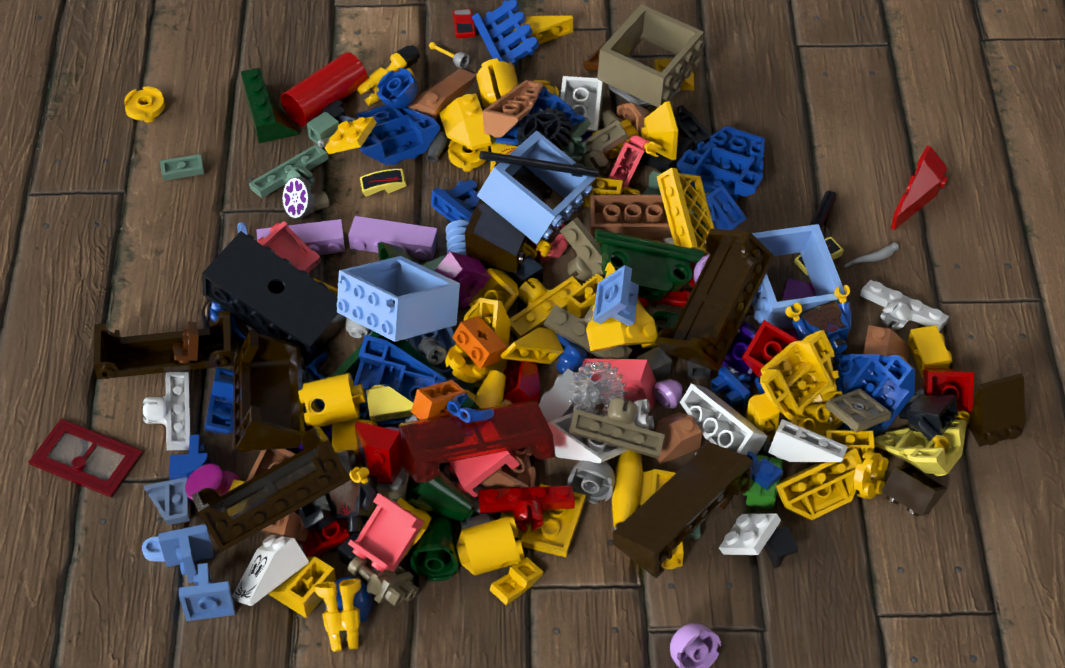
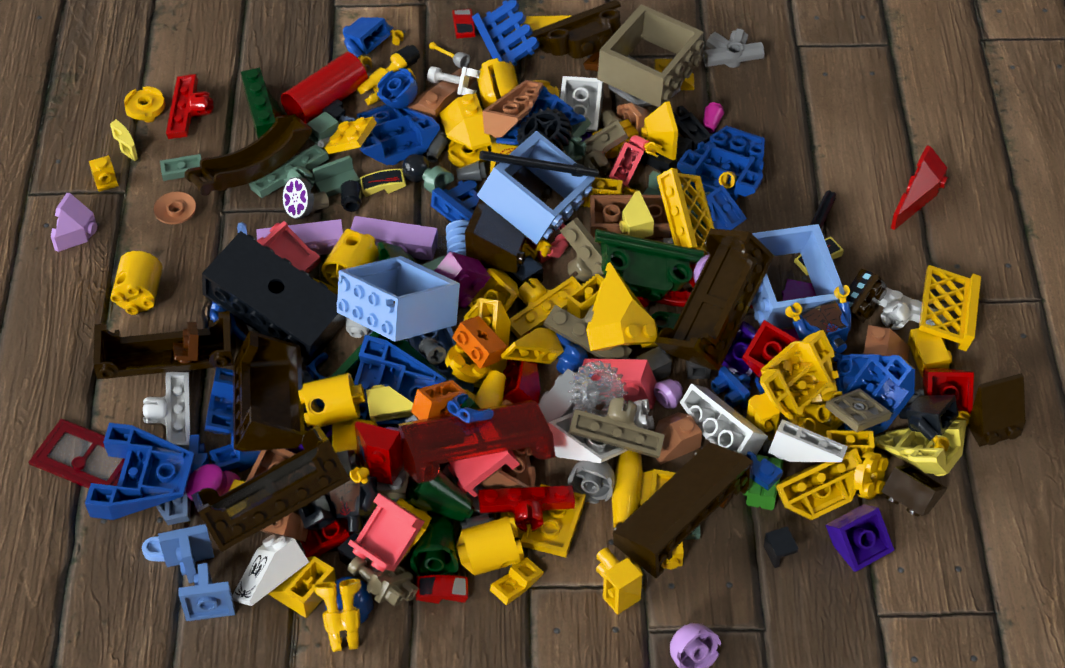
(74, 224): none -> lavender slope
(103, 173): none -> yellow brick
(125, 139): none -> light yellow slope
(136, 282): none -> yellow cylinder
(150, 475): none -> blue wedge
(174, 208): none -> nougat dish
(185, 105): none -> red plate
(229, 458): none -> blue brick
(254, 160): none -> dark brown windscreen
(332, 175): none -> sand green panel
(349, 251): none -> yellow cylinder
(351, 195): none -> black brick
(366, 35): none -> blue torso
(414, 167): none -> black piece
(435, 75): none -> white bar
(437, 178): none -> sand green piece
(438, 587): none -> slope
(474, 171): none -> dark grey cone
(580, 33): none -> dark brown brick
(616, 297): medium blue bracket -> none
(620, 581): none -> yellow brick
(637, 218): none -> light yellow slope
(712, 115): none -> dark pink cone
(723, 179): none -> yellow hinge
(731, 51): none -> light grey piece
(749, 534): white plate -> none
(860, 536): none -> dark purple slope
(864, 294): none -> dark brown slope
(879, 255): light grey animal -> none
(966, 309): none -> yellow fence

